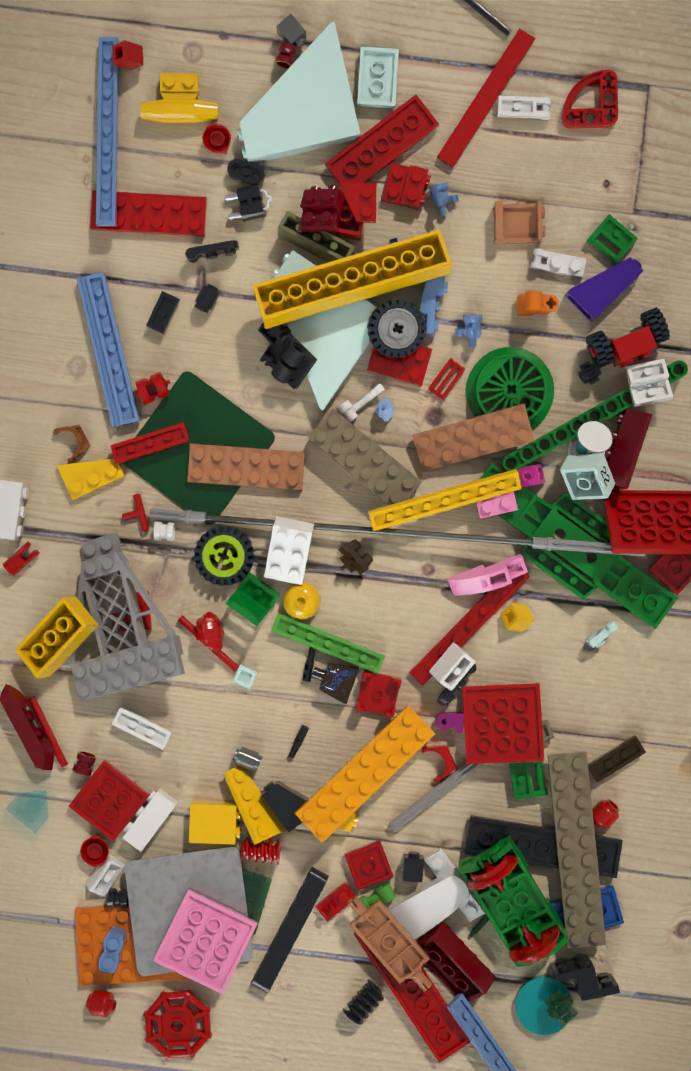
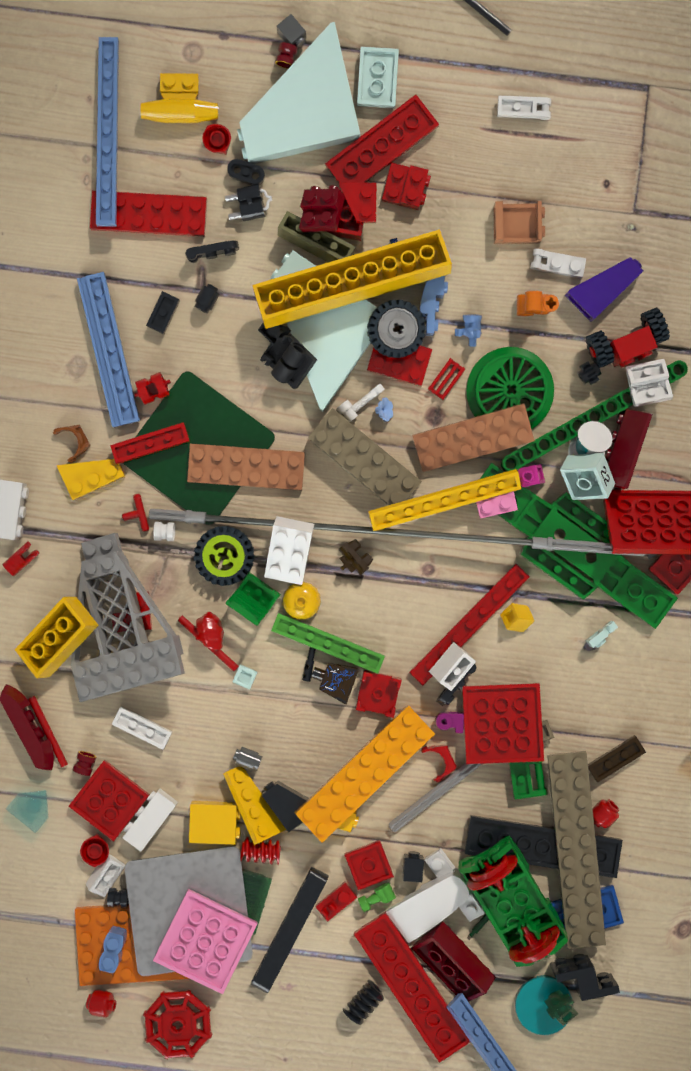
(127, 55): red brick -> none
(297, 743): black pin -> none
(389, 941): nougat plate -> none
(441, 198): medium blue piece -> none
(486, 98): red tile -> none
(486, 579): bright pink slope -> none
(599, 113): red beam -> none
(616, 235): green plate -> none

